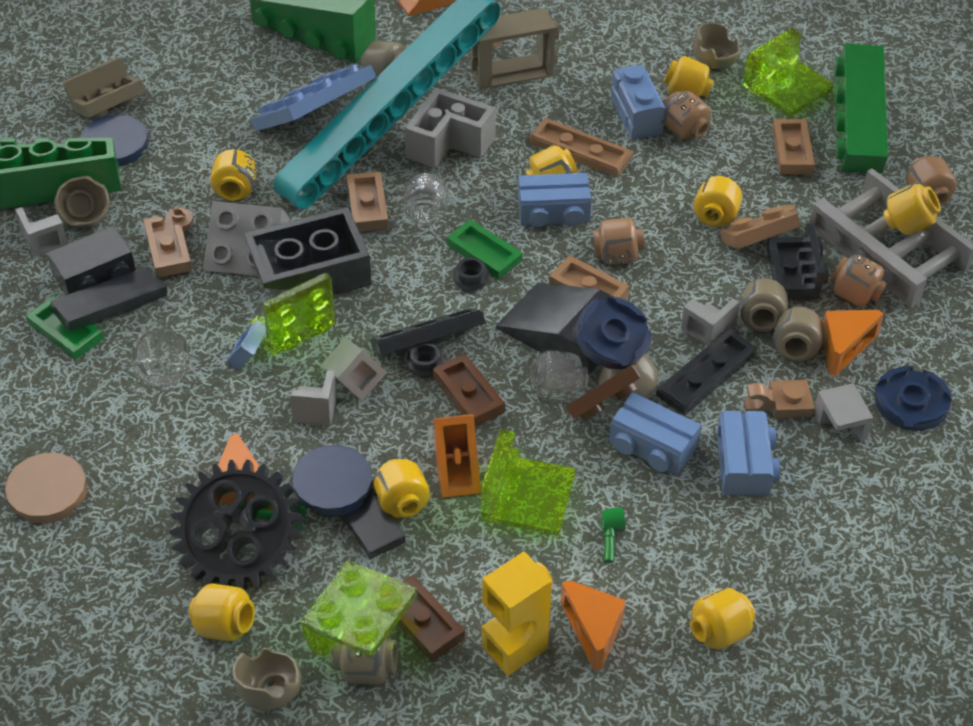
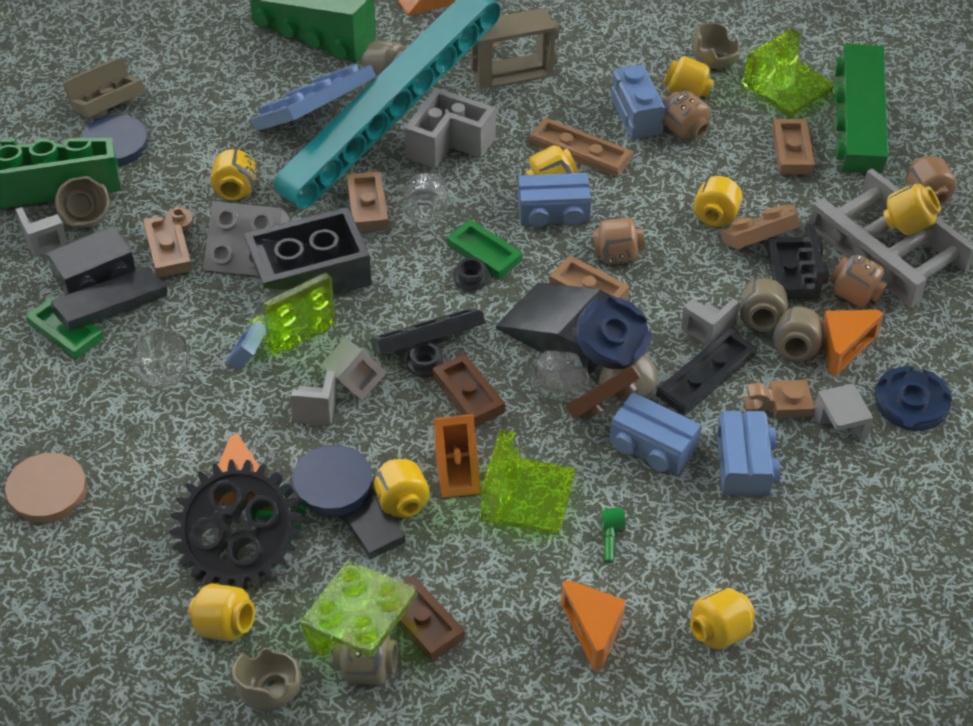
(521, 604): yellow arch -> none

